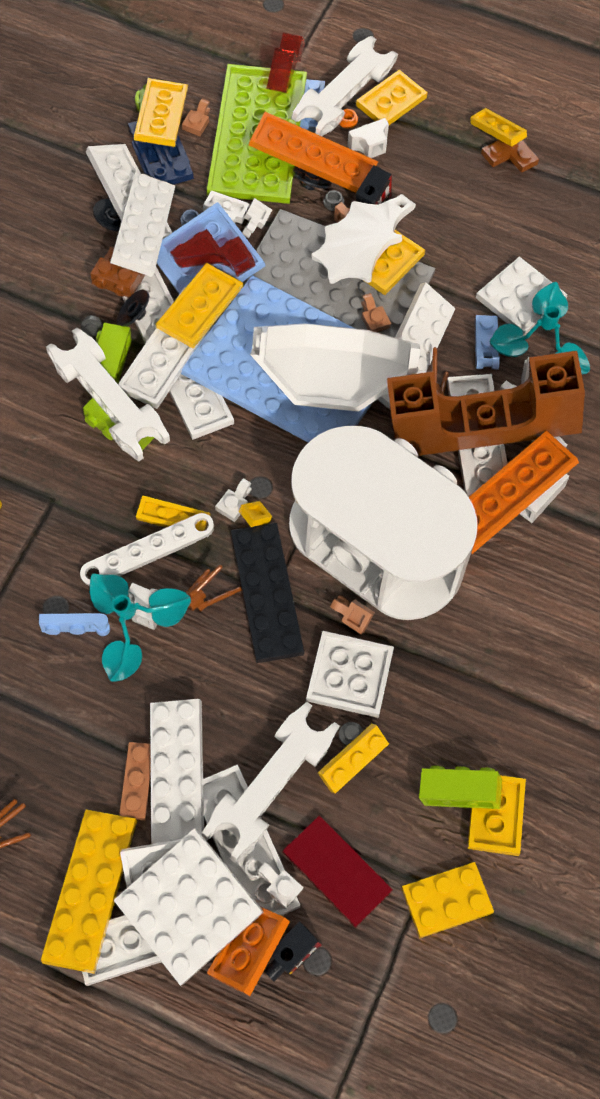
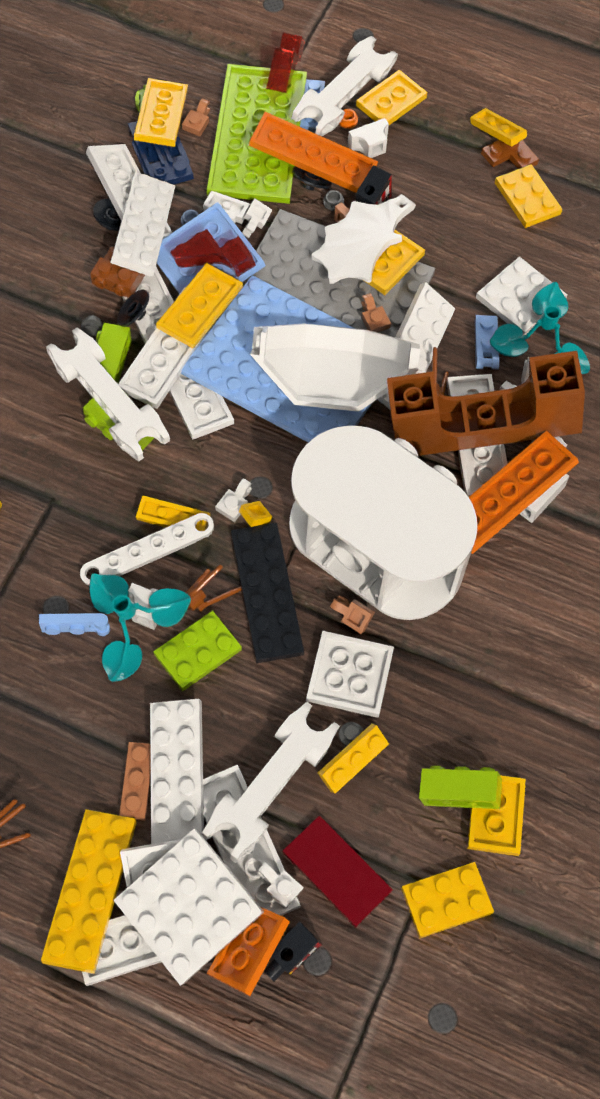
(197, 651): none -> lime plate
(528, 196): none -> yellow plate

